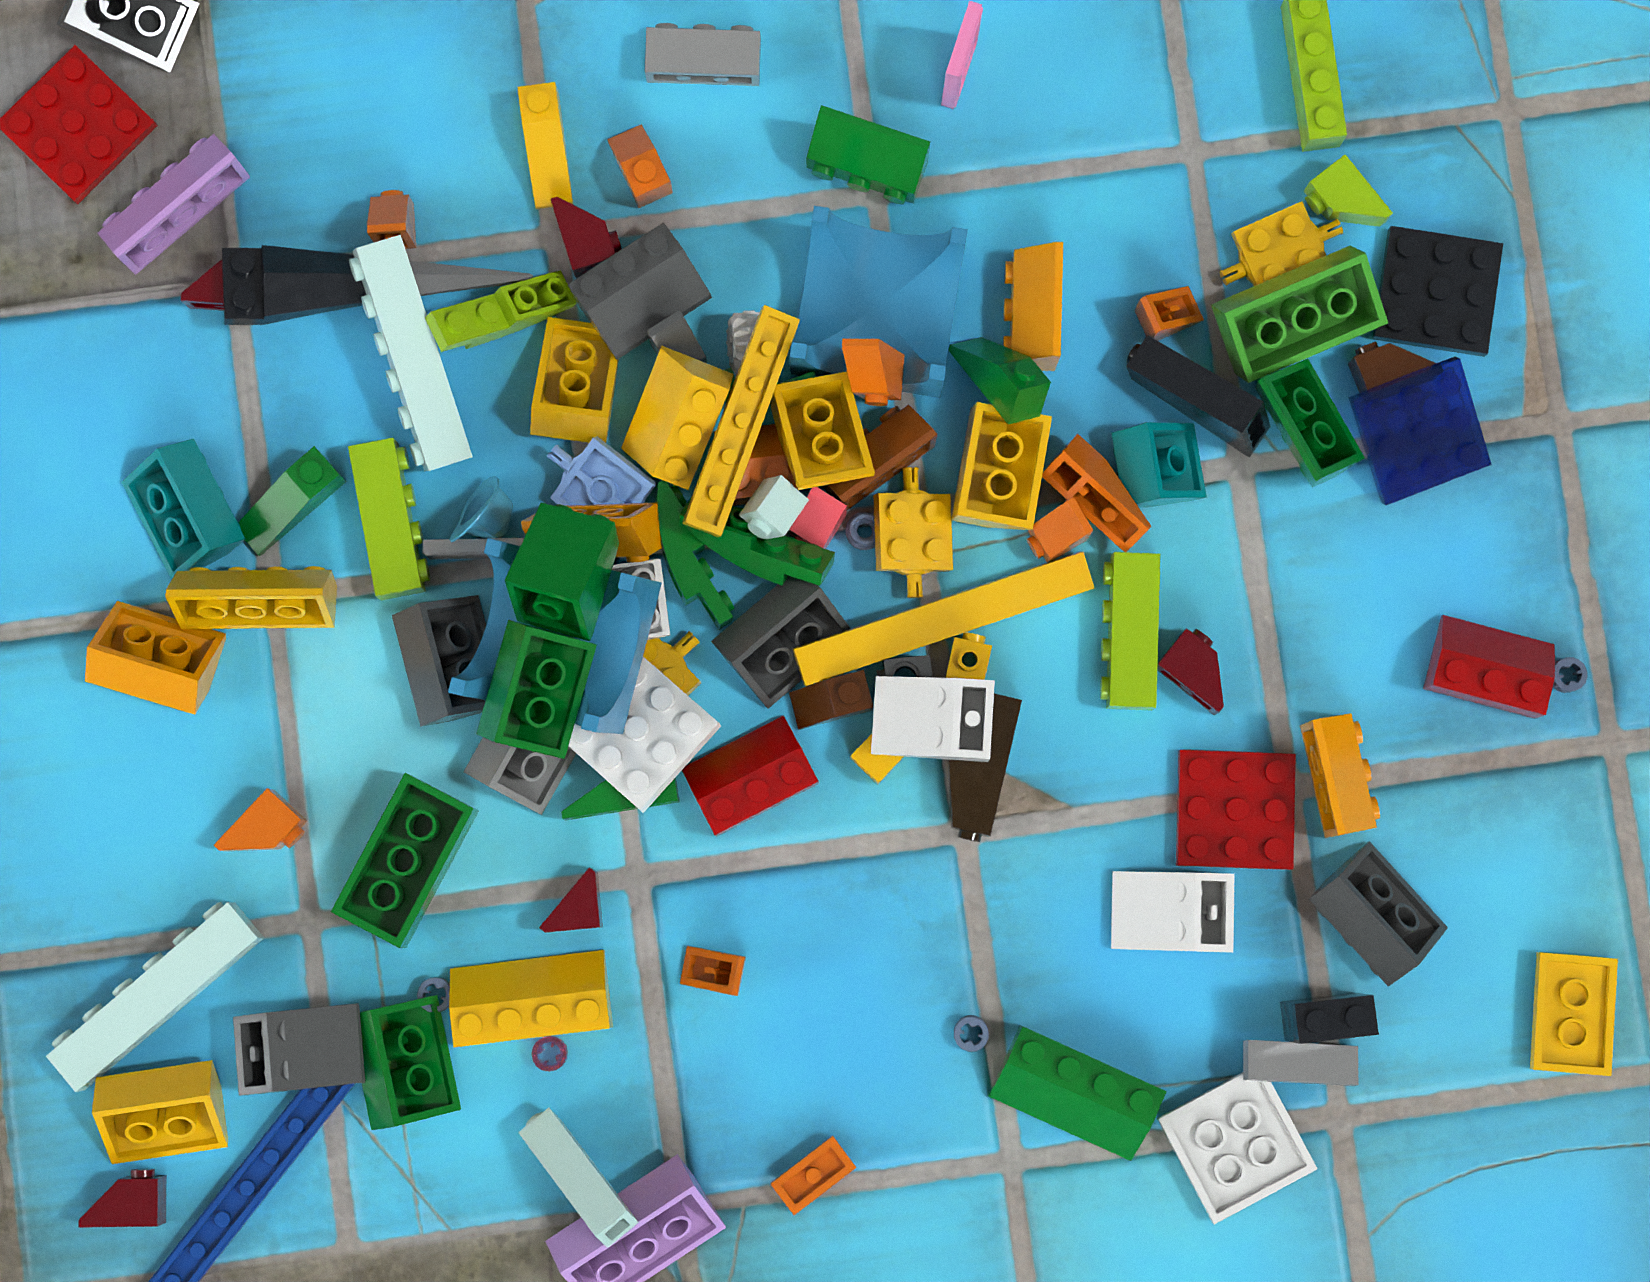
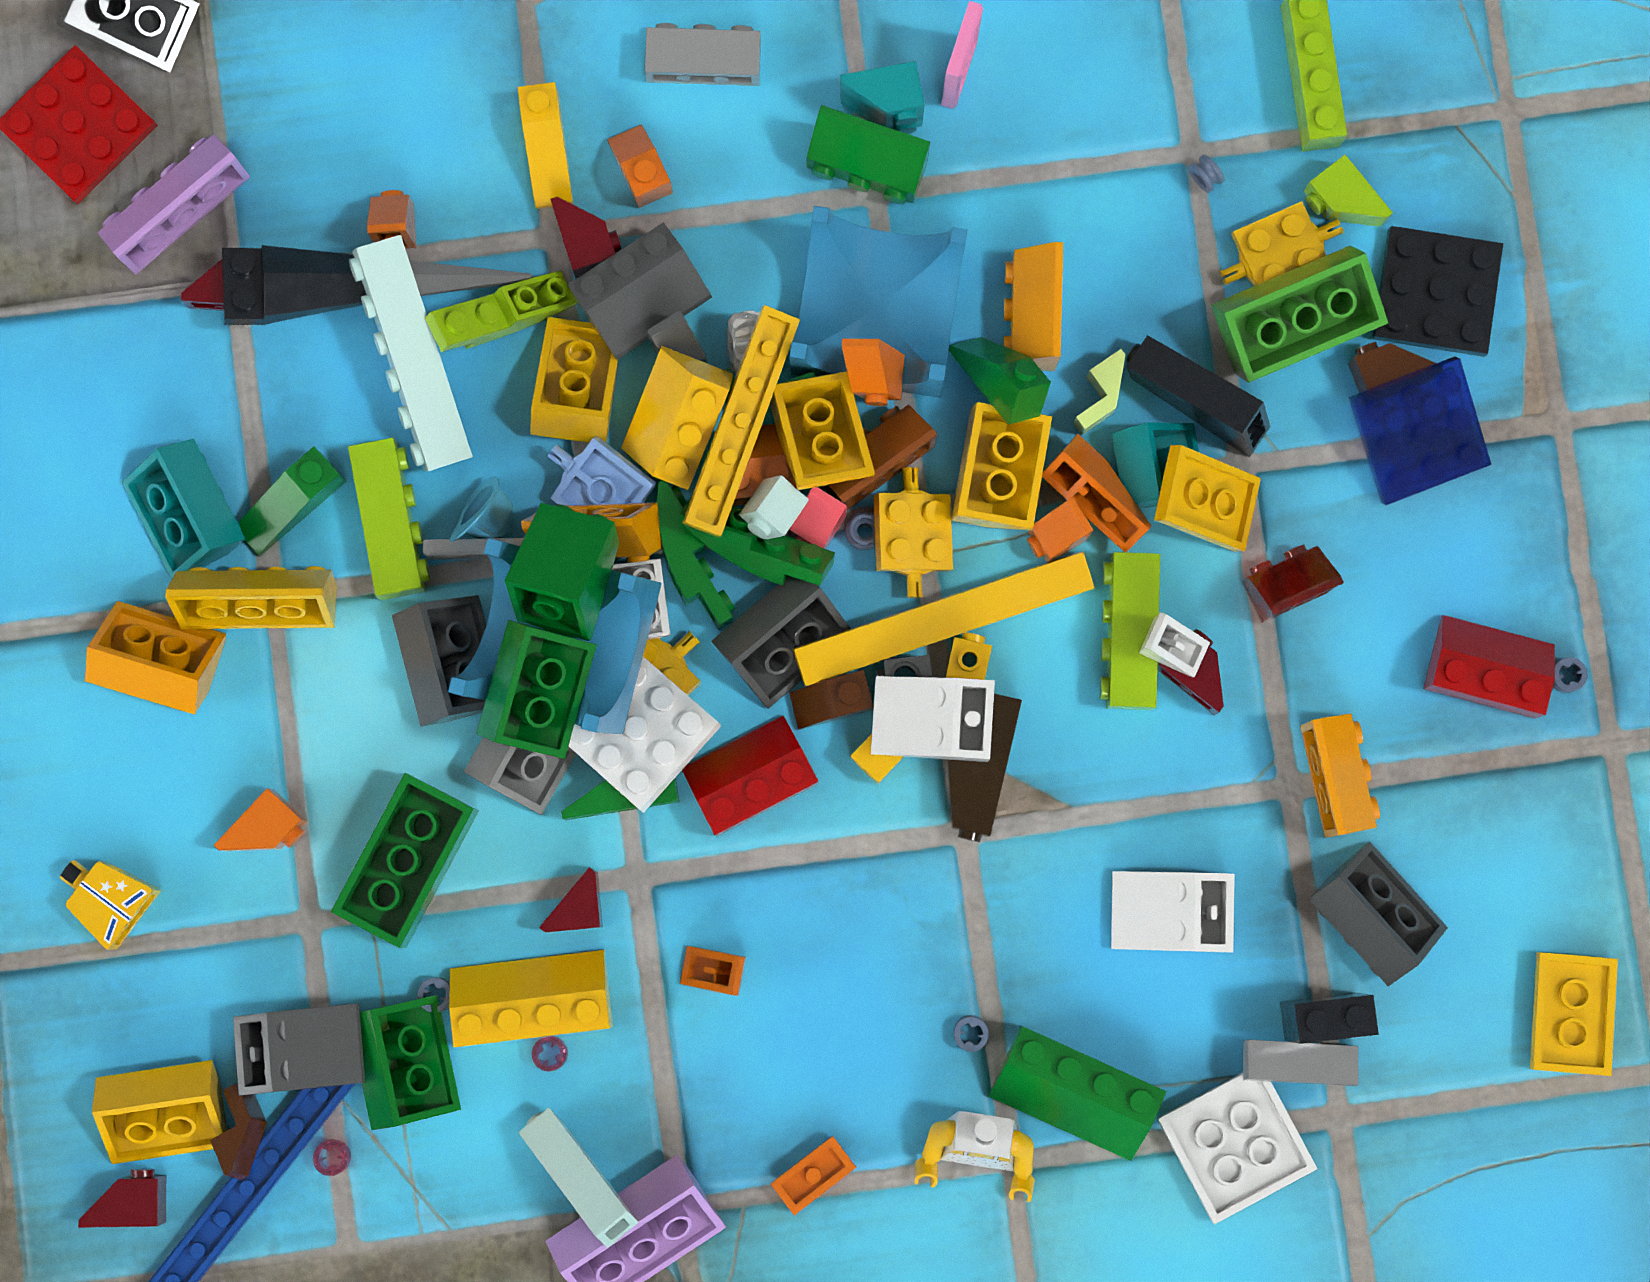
(107, 900): none -> yellow torso
(154, 996): light aqua brick -> none
(239, 1145): none -> reddish brown slope
(329, 1146): none -> clear pink bush
(886, 96): none -> teal slope
(979, 1142): none -> torso
(1106, 381): none -> yellowish green slope
(1168, 312): orange slope -> none
(1174, 645): none -> white slope
(1206, 173): none -> sand blue bush
(1207, 498): none -> yellow plate
(1235, 809): red plate -> none
(1291, 582): none -> clear red slope
(1309, 422): green slope -> none

